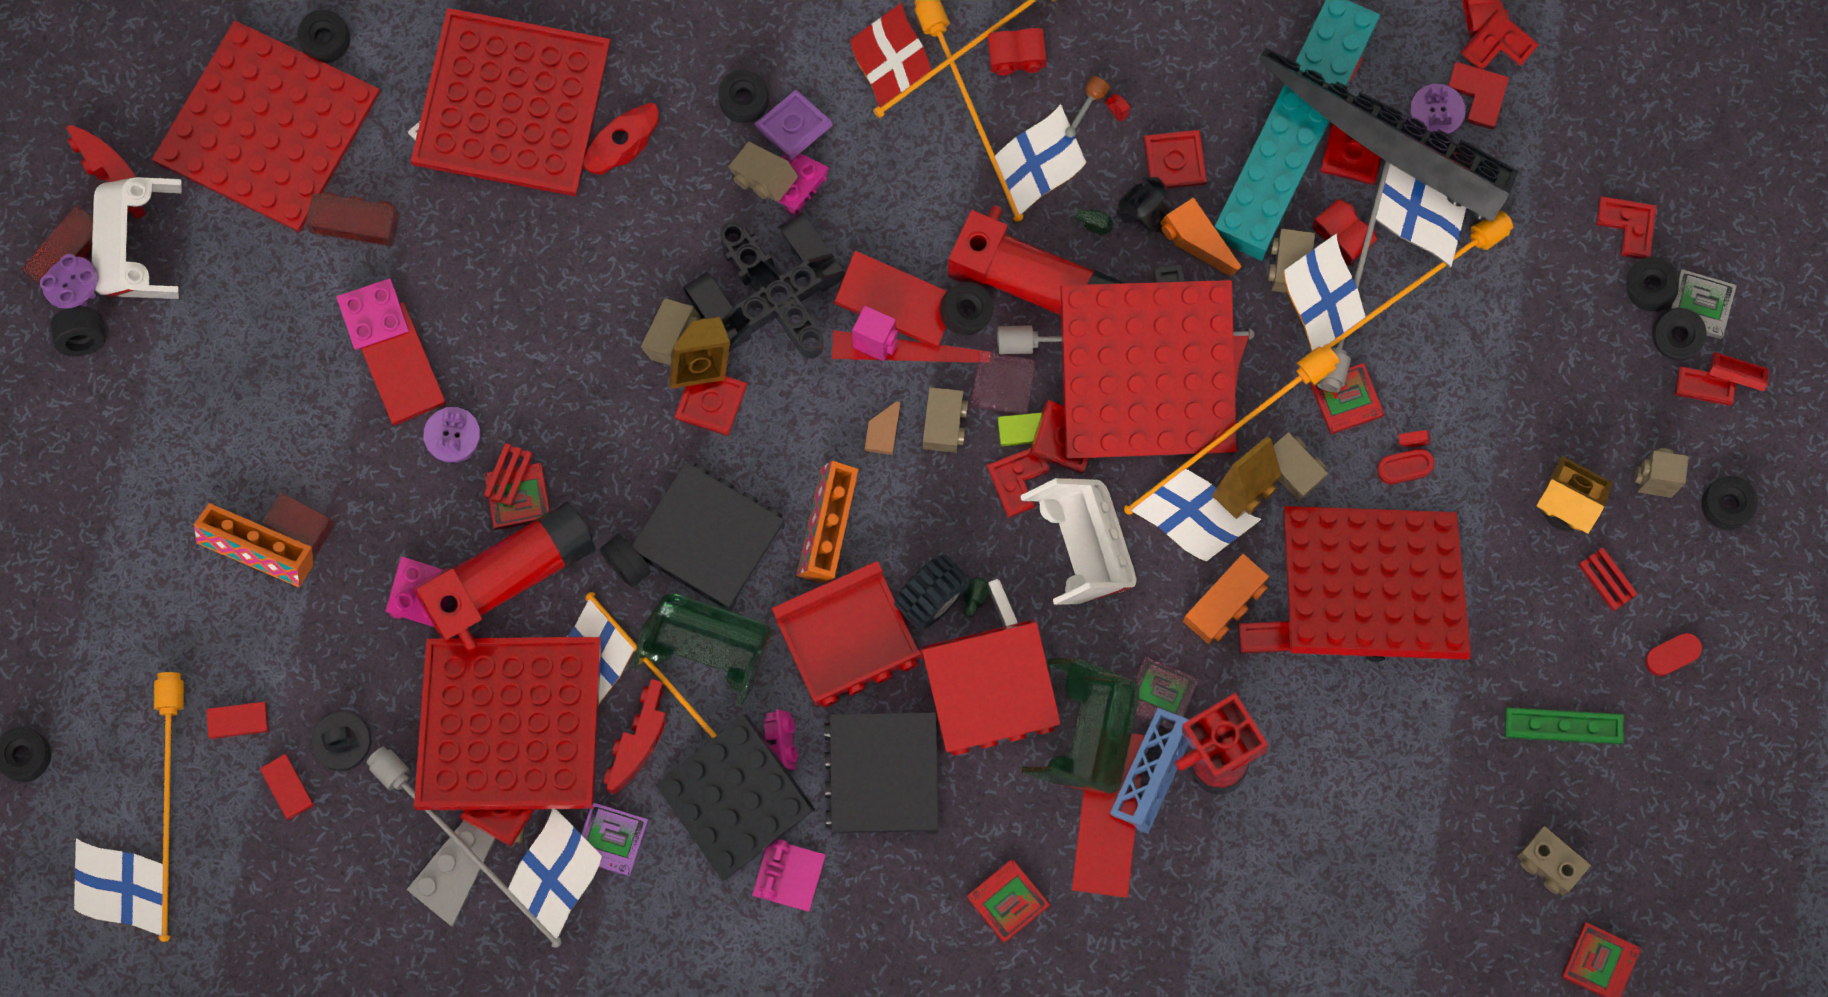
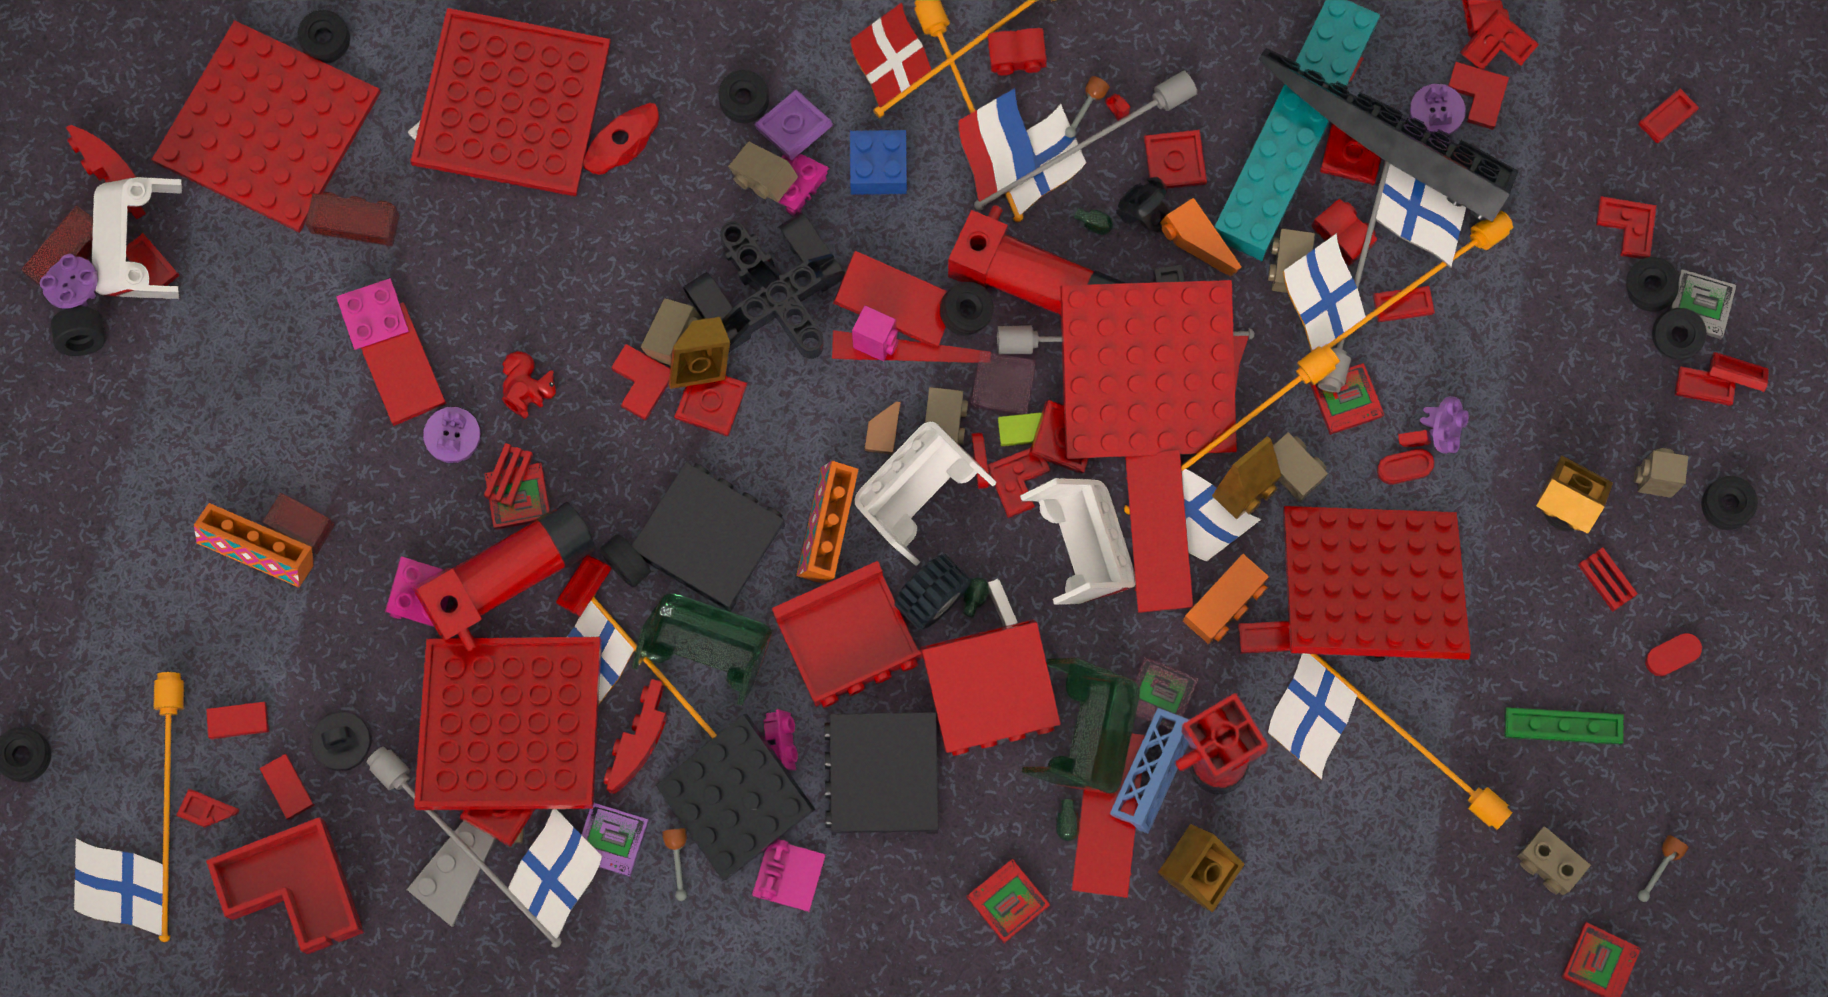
(158, 268): none -> red tile
(204, 809): none -> red tile
(291, 868): none -> red piece
(520, 388): none -> red animal
(583, 585): none -> red tile
(649, 380): none -> red tile
(675, 840): none -> hinge
(878, 162): none -> blue brick
(911, 480): none -> white windscreen
(979, 455): none -> red tile
(1001, 148): none -> flag
(1067, 822): none -> clear green cylinder
(1159, 532): none -> red window
(1201, 867): none -> pearl gold slope
(1317, 712): none -> flag
(1413, 304): none -> red tile
(1446, 424): none -> medium lavender plate
(1668, 116): none -> red tile
(1672, 850): none -> hinge

